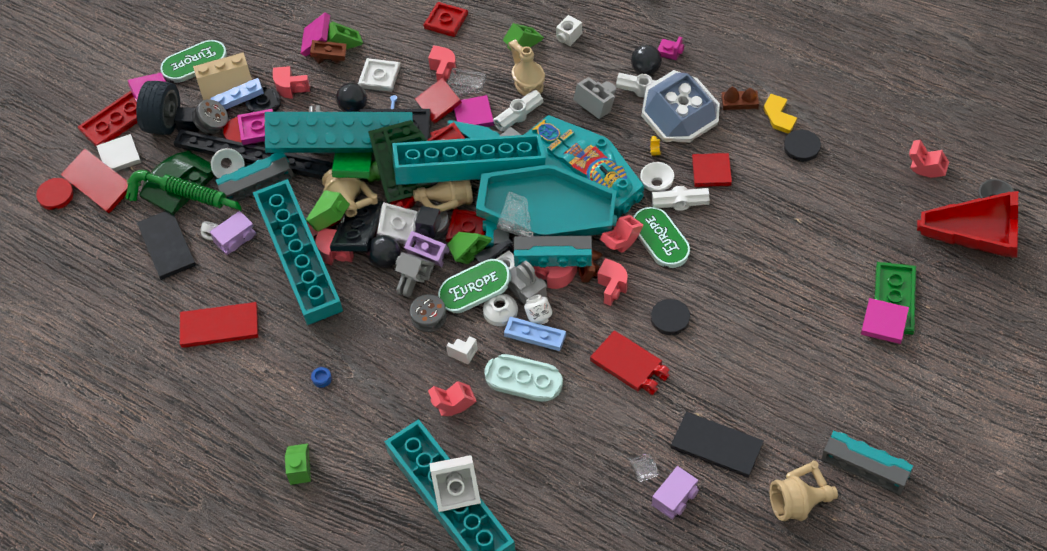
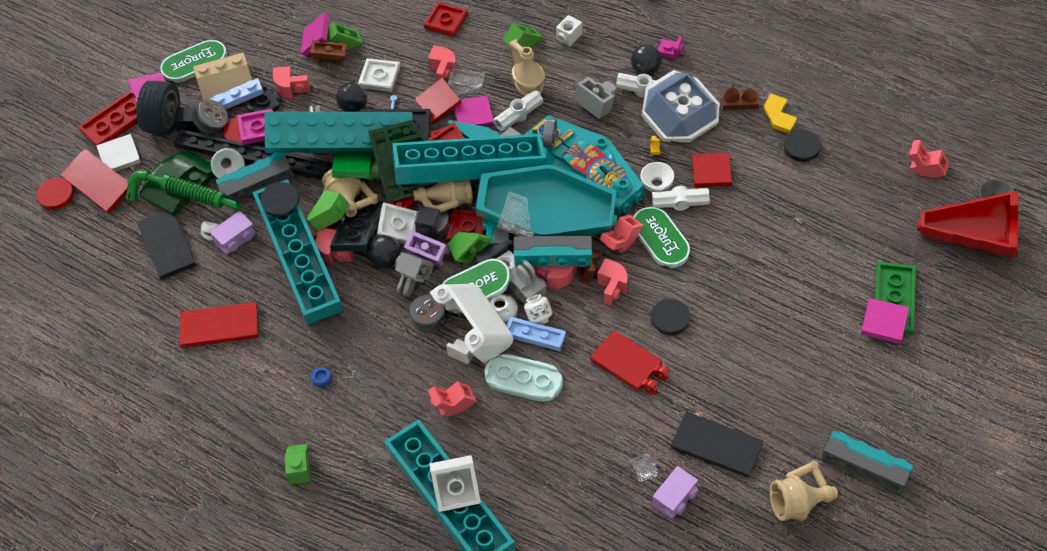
(279, 199): none -> black tile
(489, 332): none -> white windscreen
(550, 133): none -> dark grey beam

